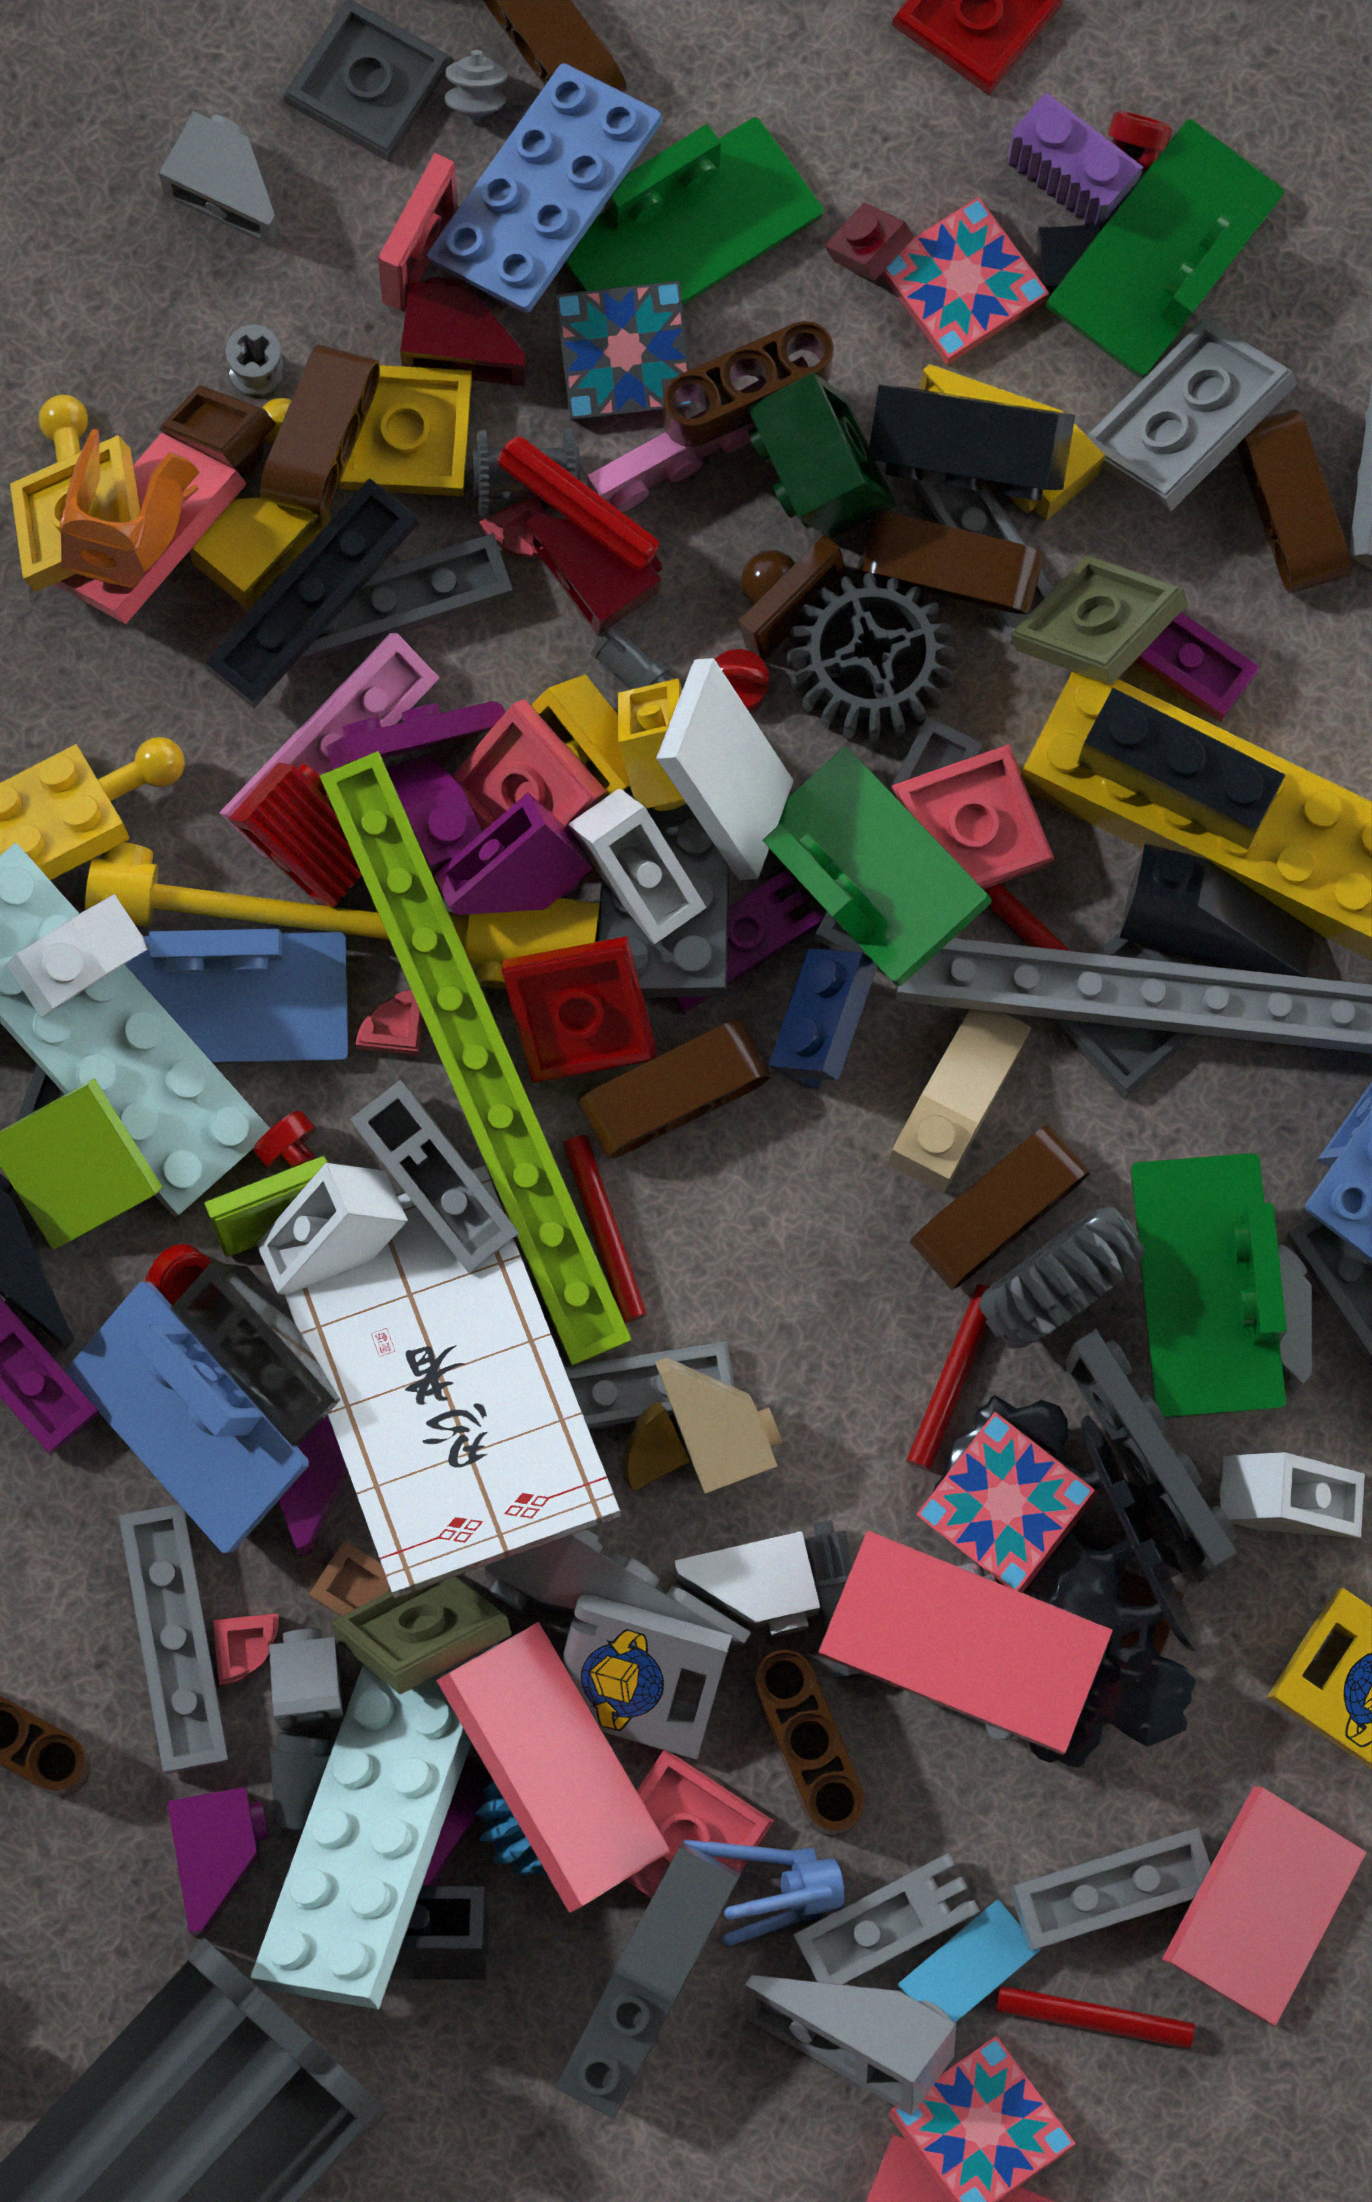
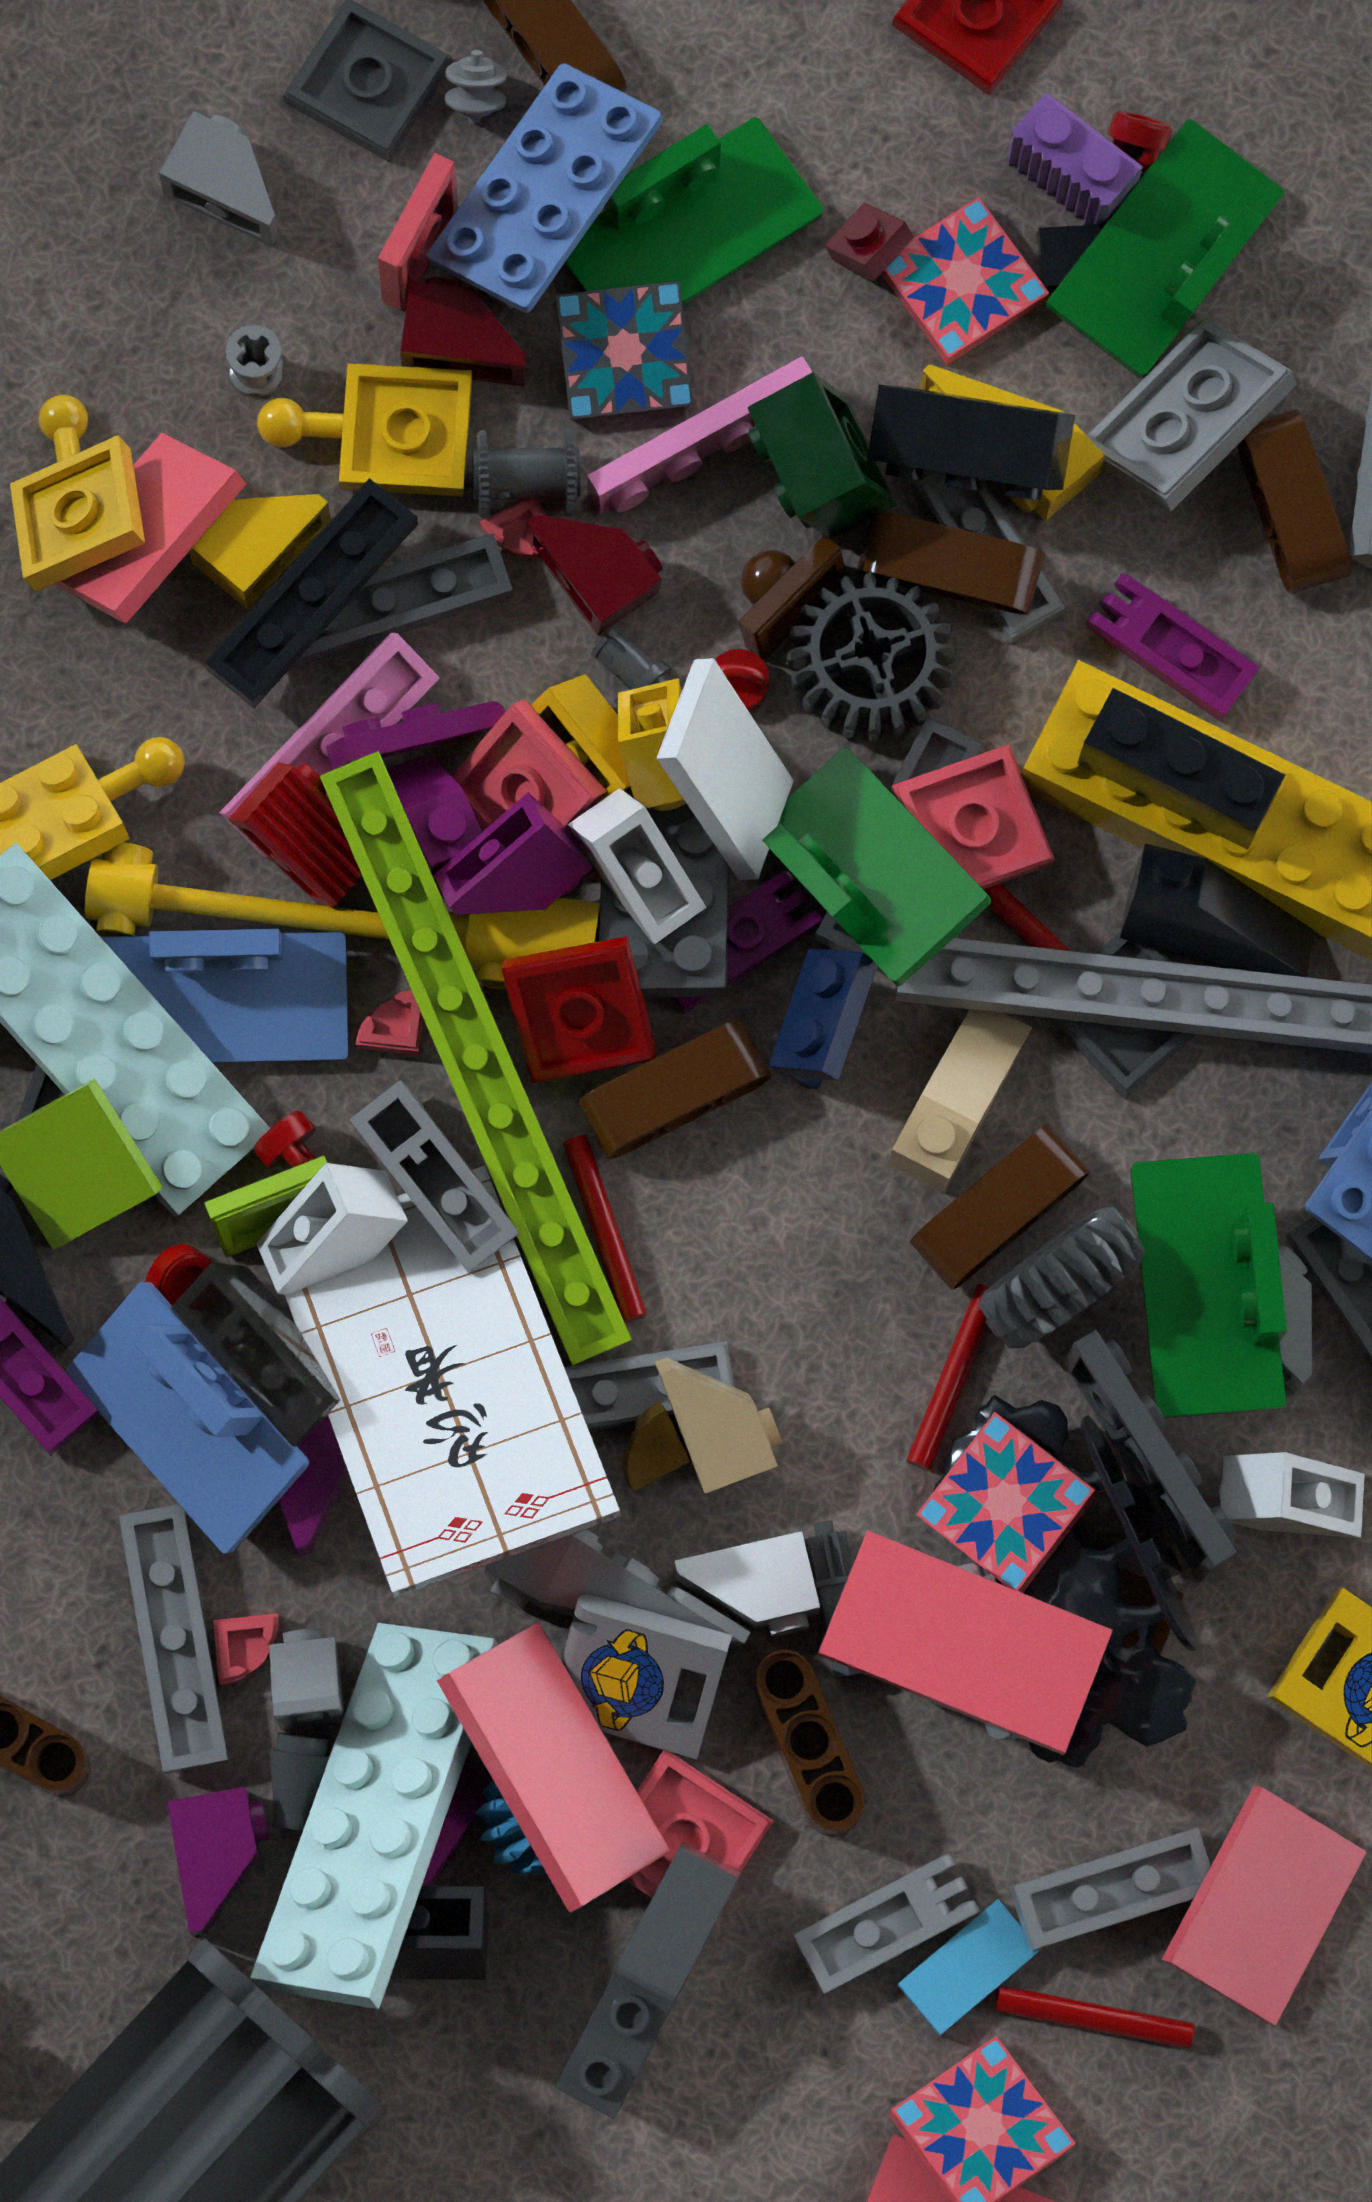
(77, 955): white slope -> none
(133, 543): orange piece -> none
(221, 428): reddish brown tile -> none
(320, 430): reddish brown beam -> none
(349, 1581): nougat tile -> none
(421, 1632): olive tile -> none
(578, 503): red axle -> none
(727, 406): reddish brown beam -> none
(806, 1890): medium blue plant -> none
(860, 2032): light grey slope -> none
(1099, 619): olive tile -> none

